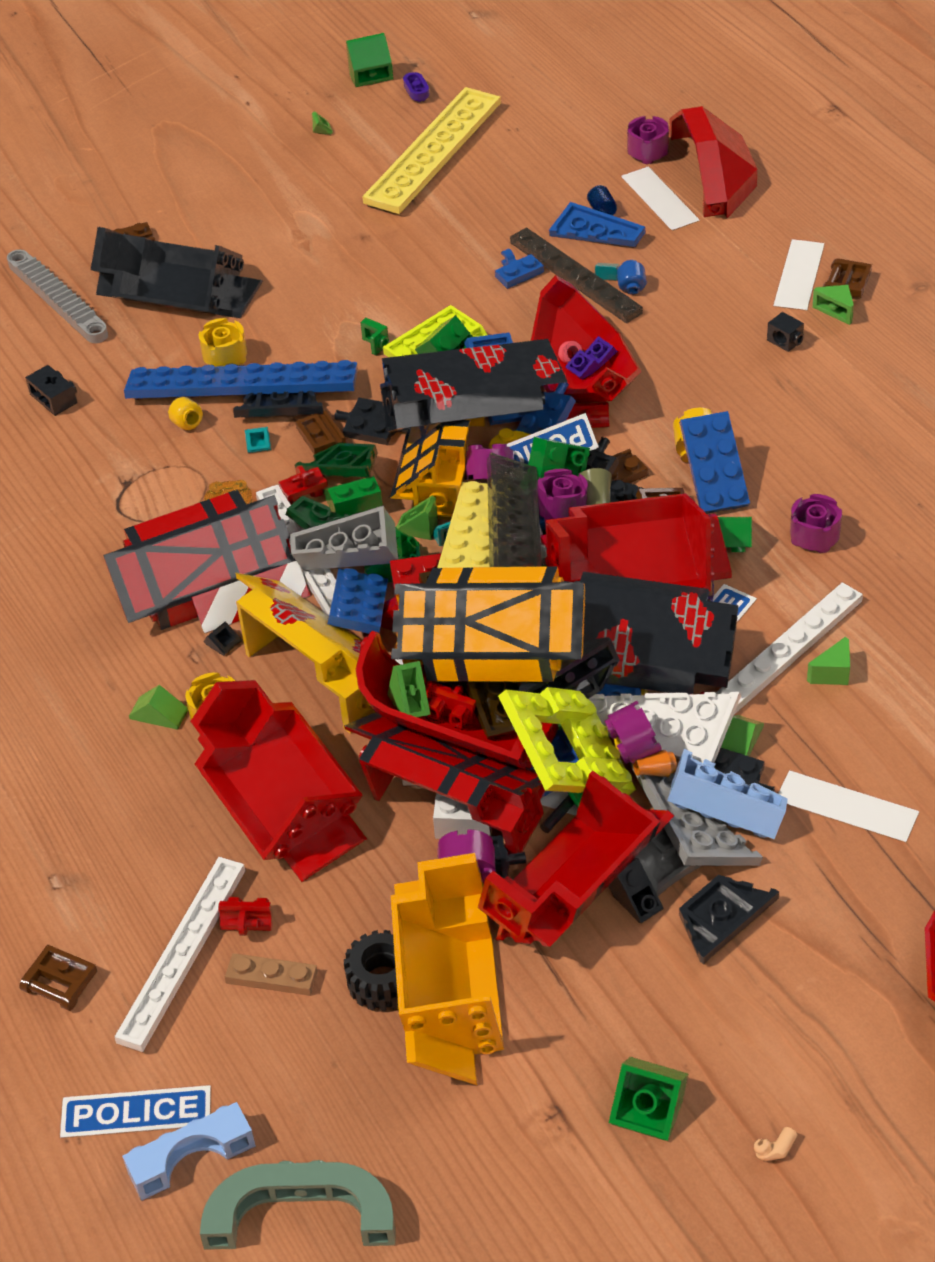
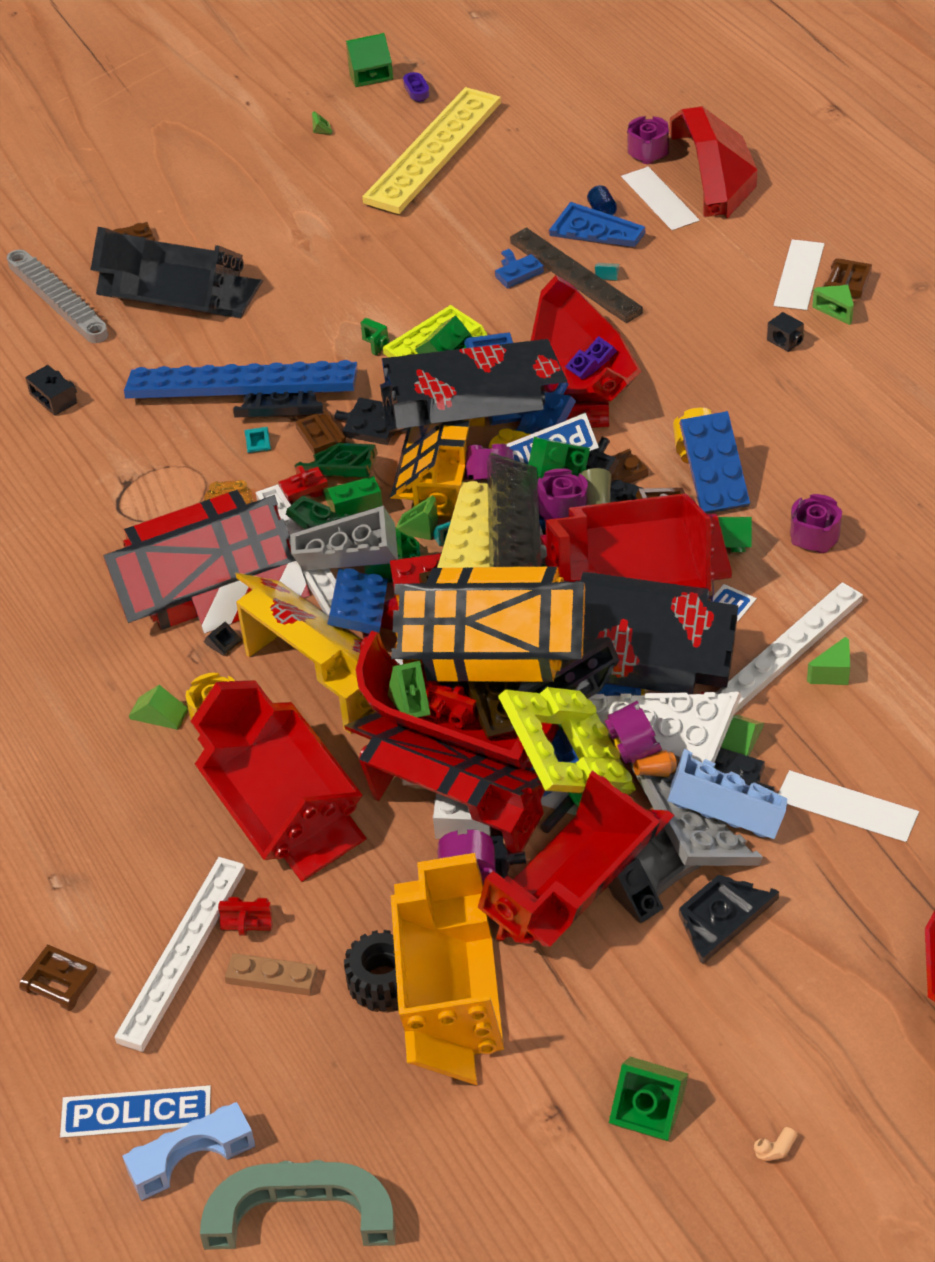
(185, 413): yellow head -> none
(223, 343): yellow brick -> none
(573, 346): coral piece -> none
(631, 277): blue head -> none

